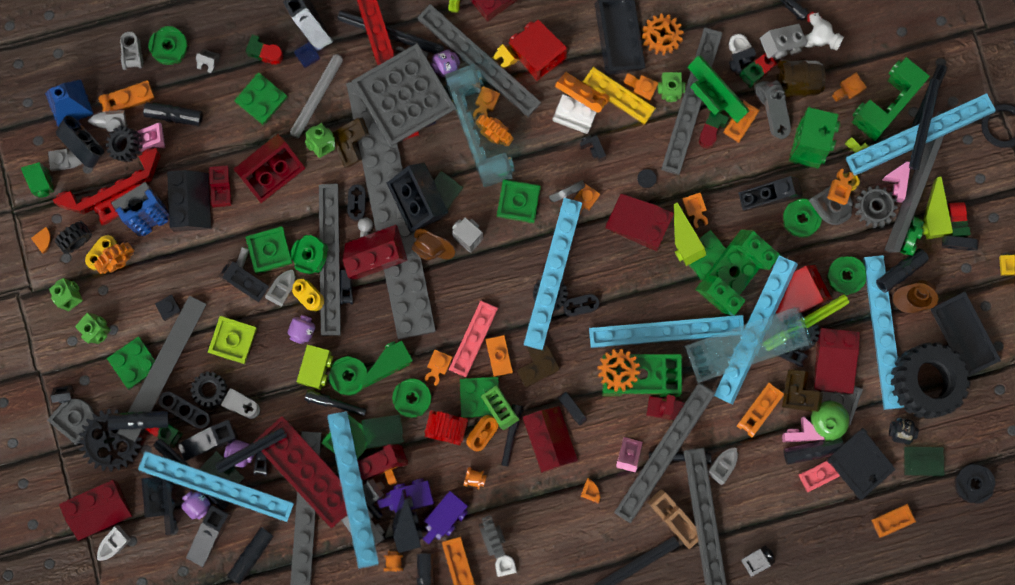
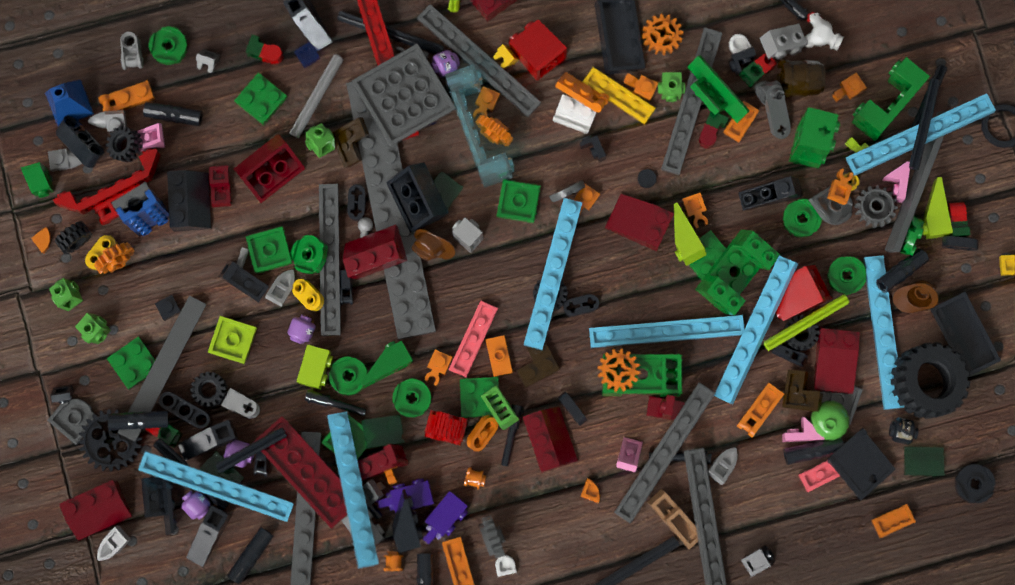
(748, 344): clear light blue plate -> none

